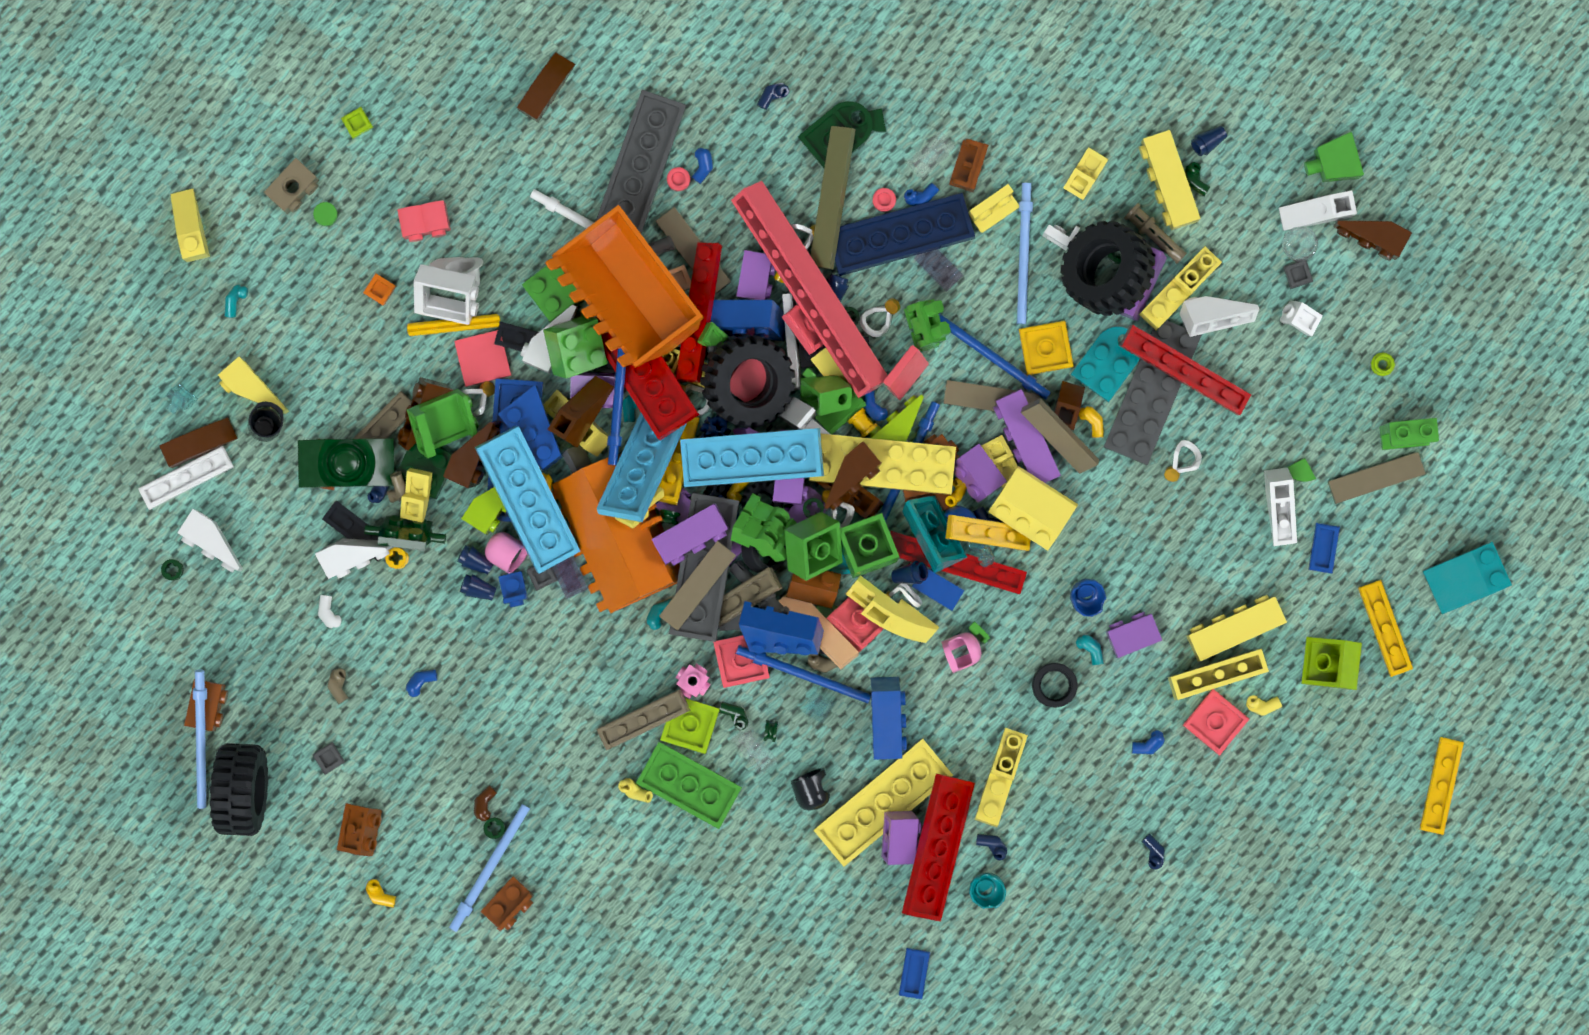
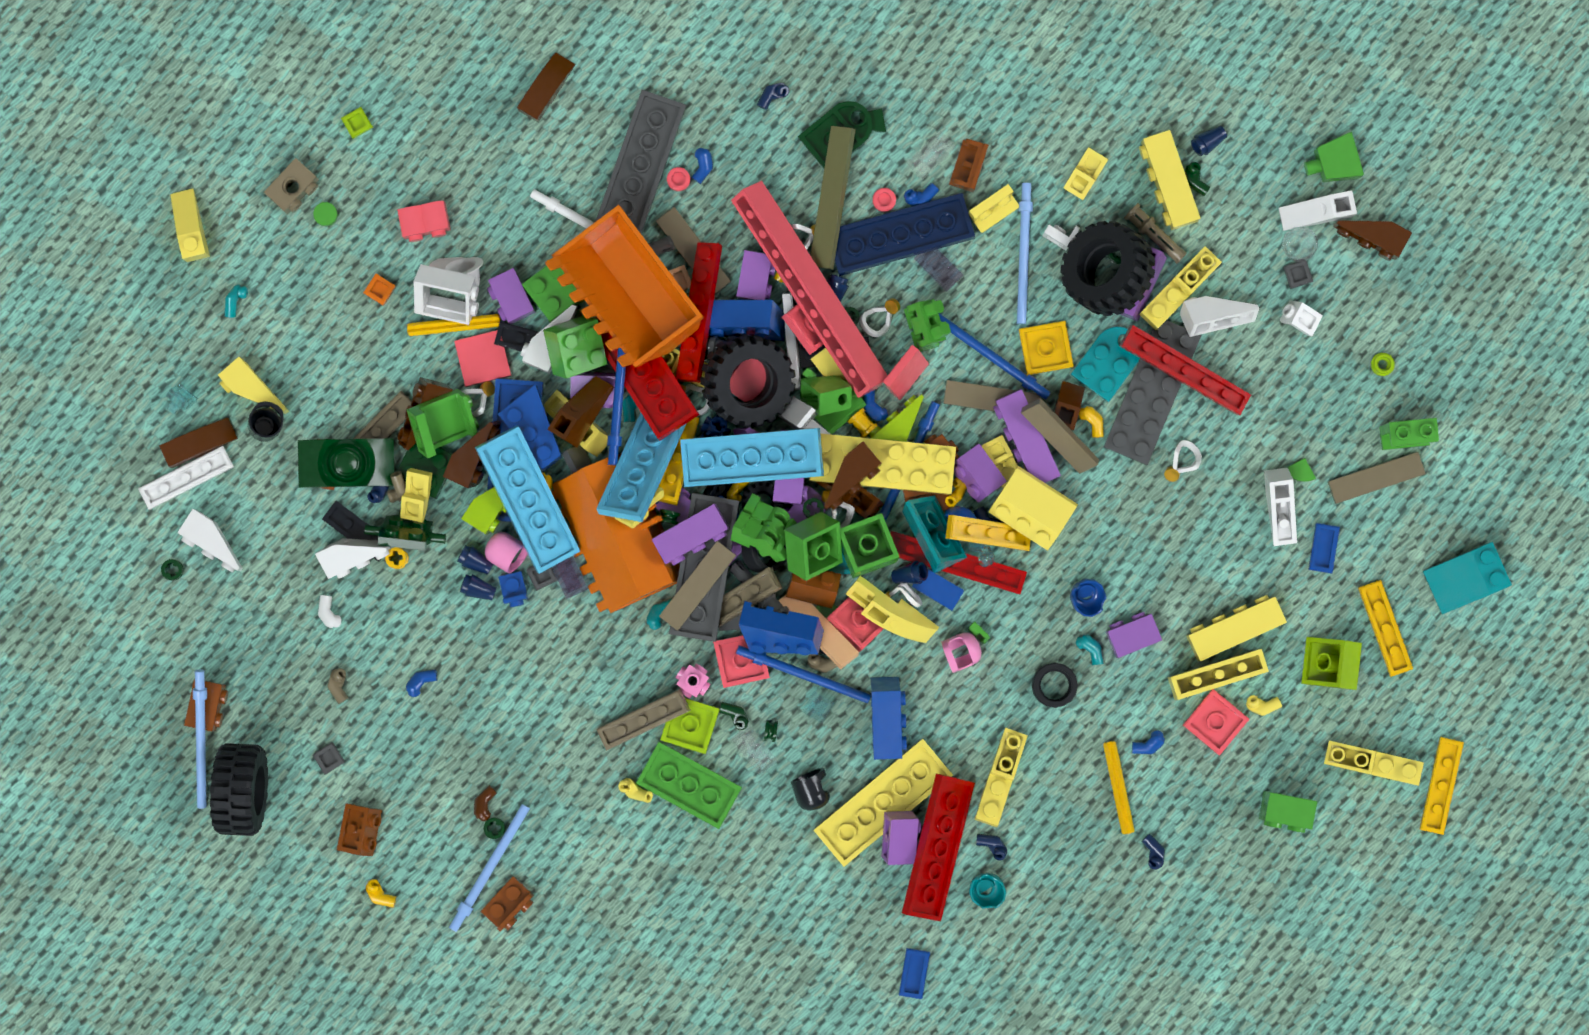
(511, 296): none -> medium lavender brick
(712, 335): bright green tile -> none
(1118, 787): none -> yellow axle
(1287, 810): none -> bright green brick
(1374, 763): none -> light yellow slope

